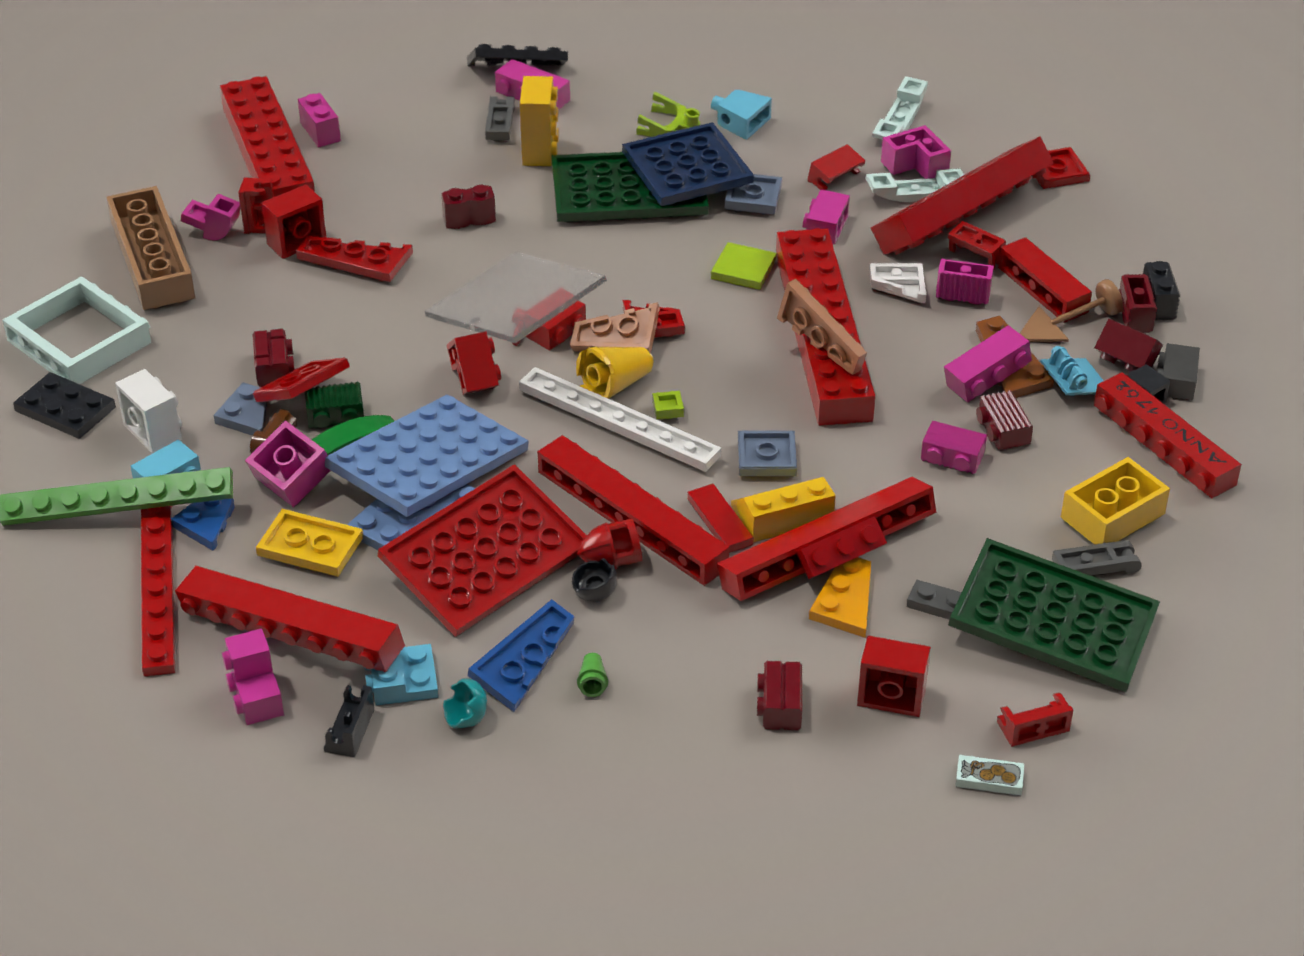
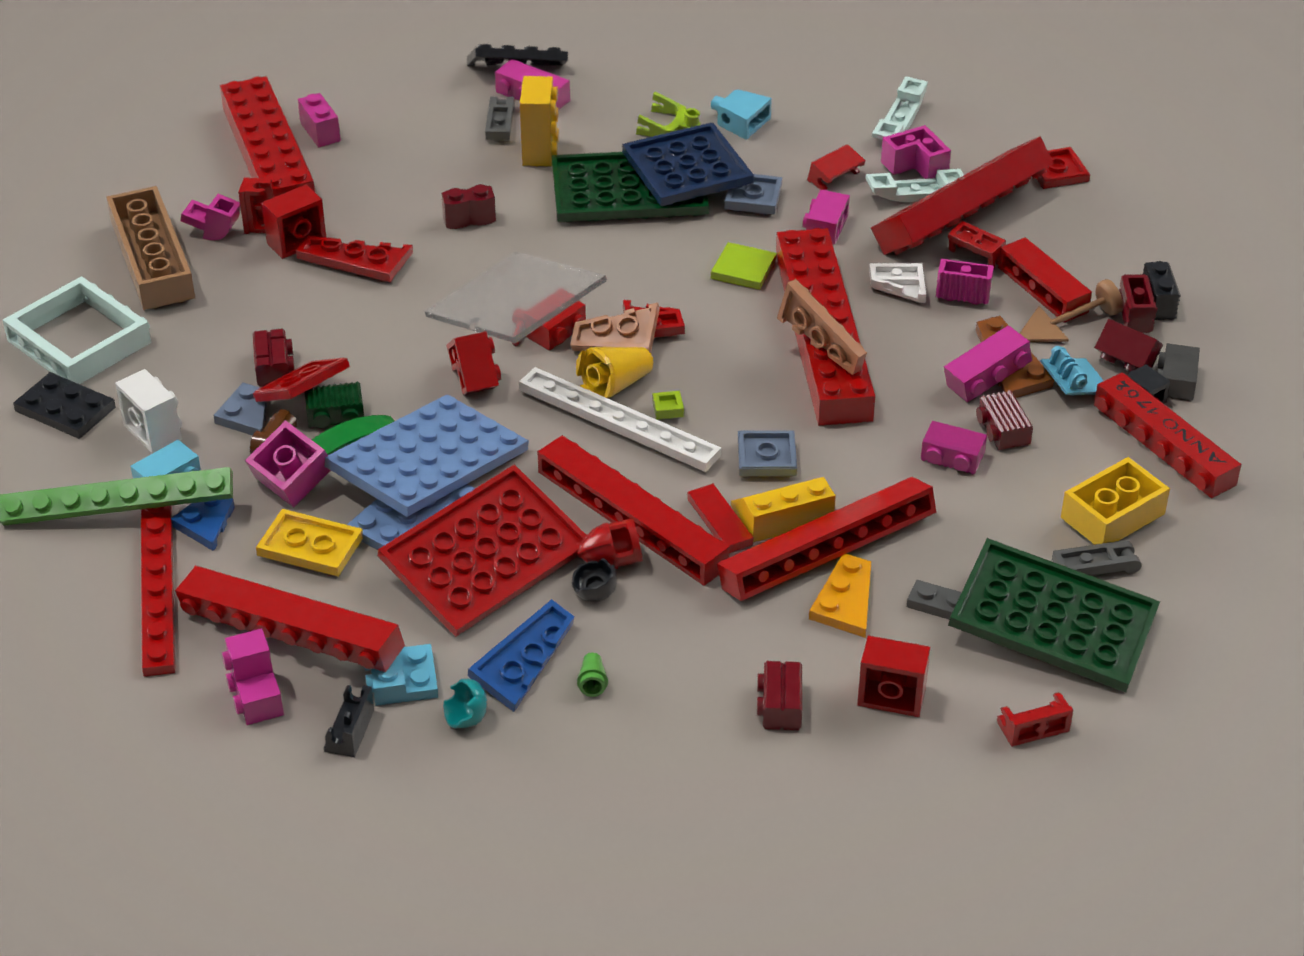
(841, 547): red plate -> none
(990, 775): tile -> none

